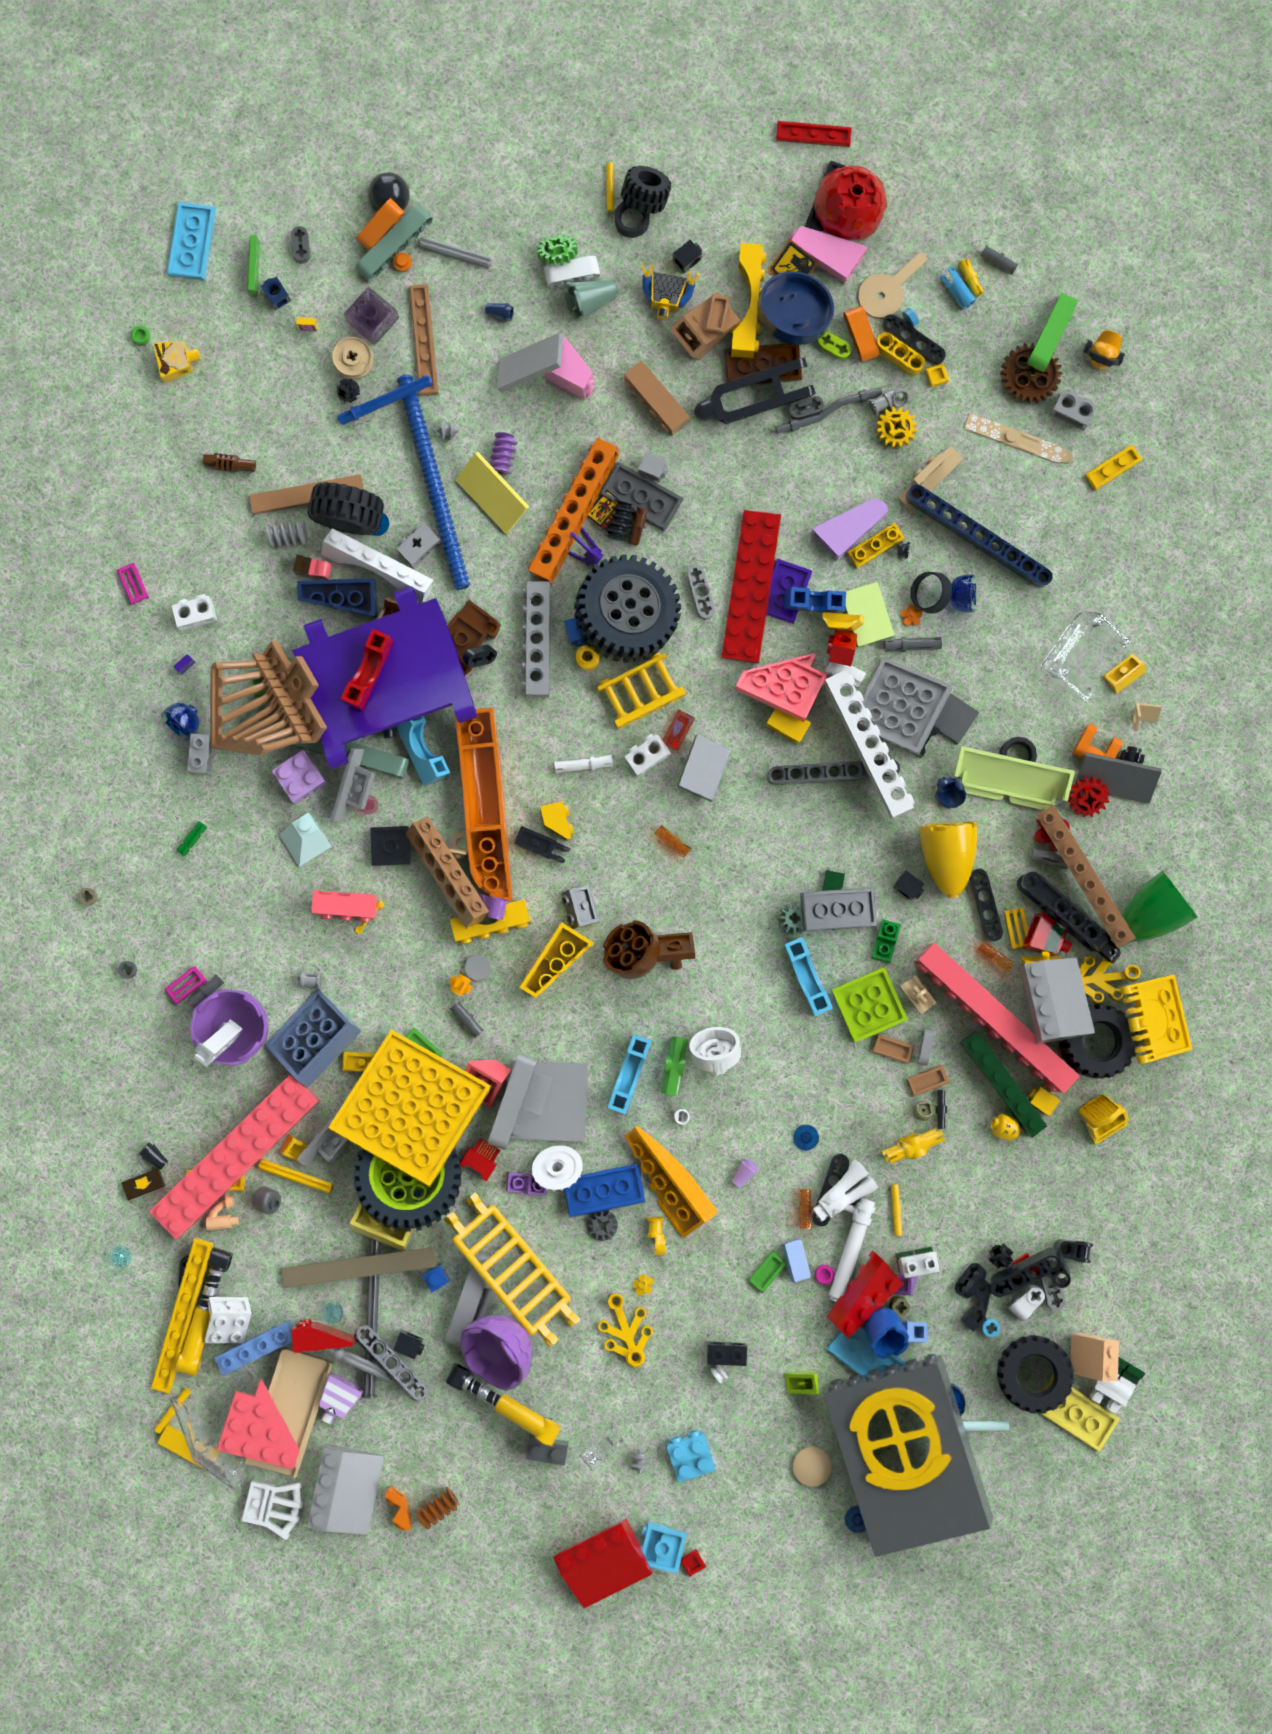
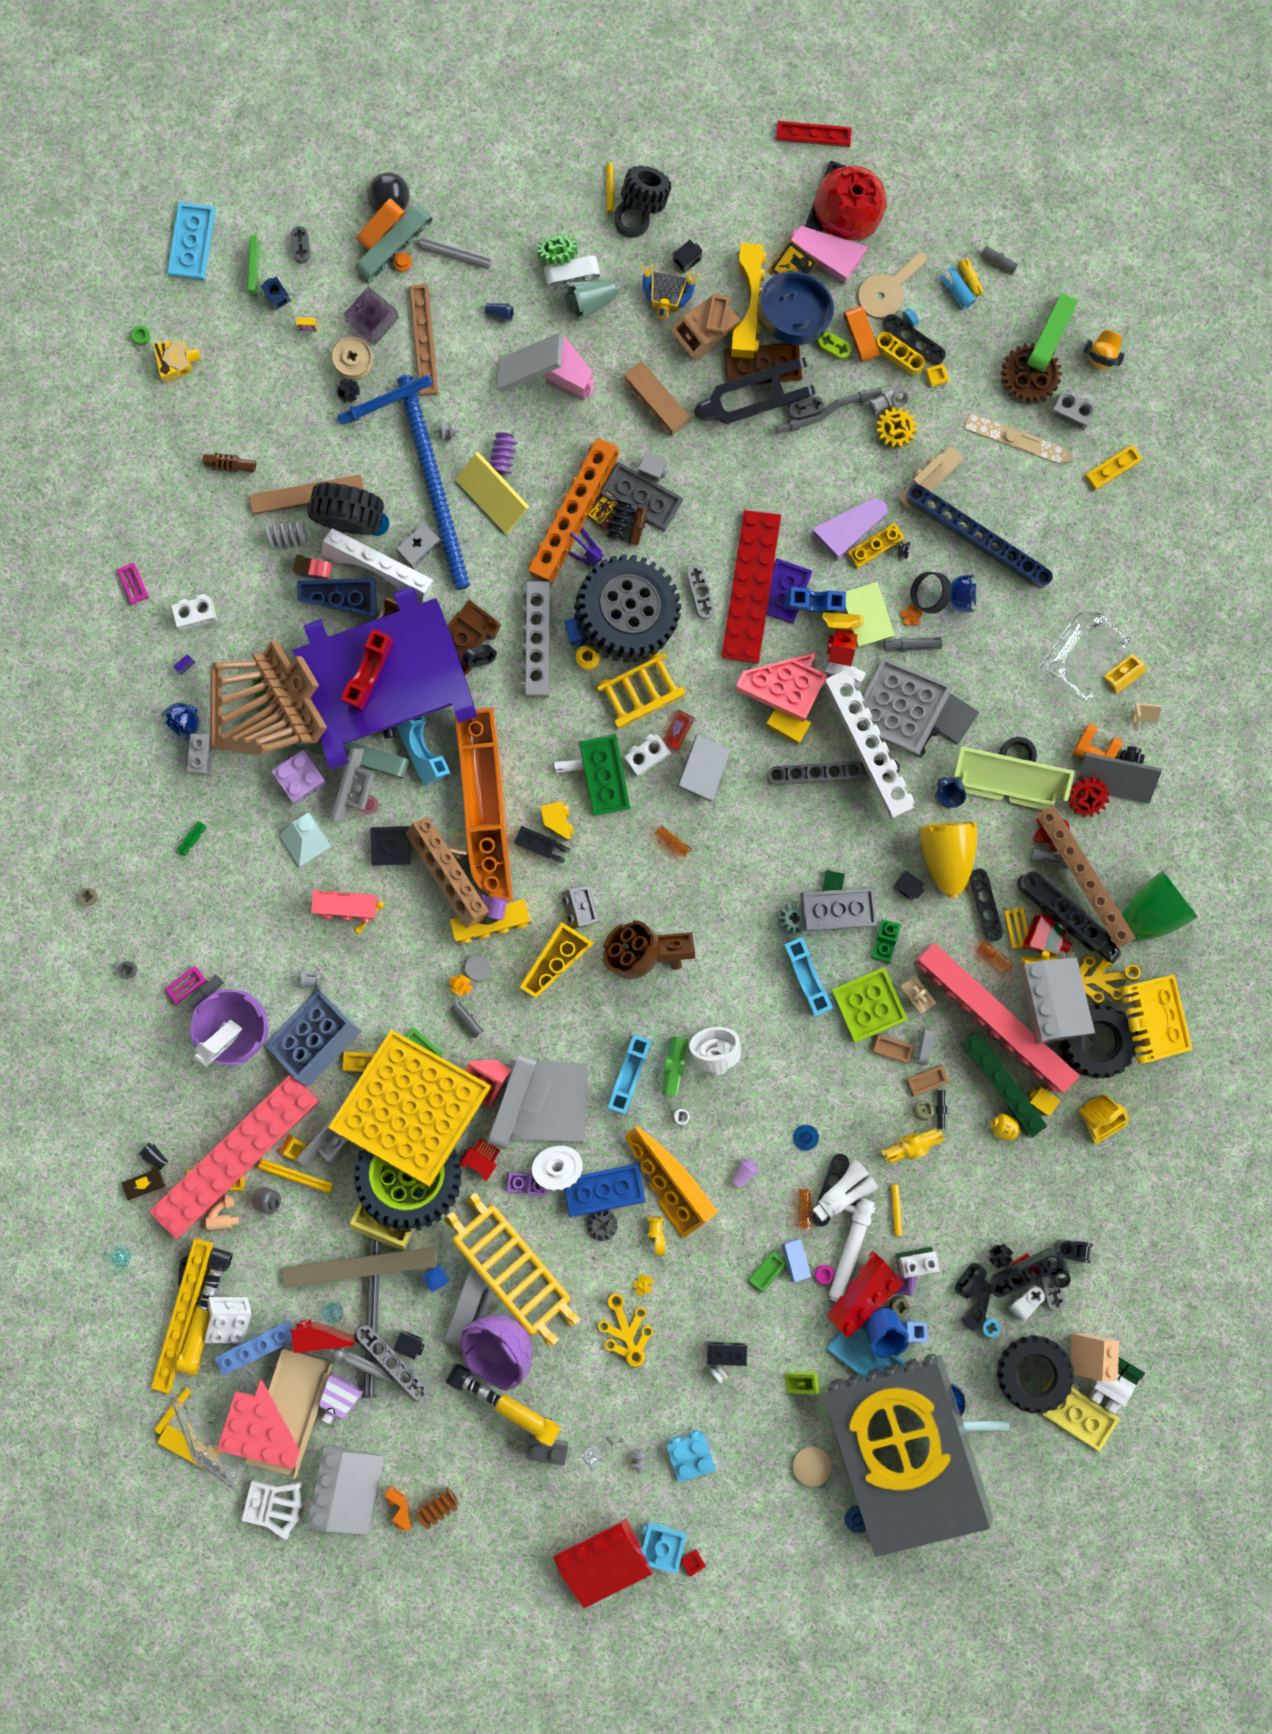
(604, 774): none -> green tile

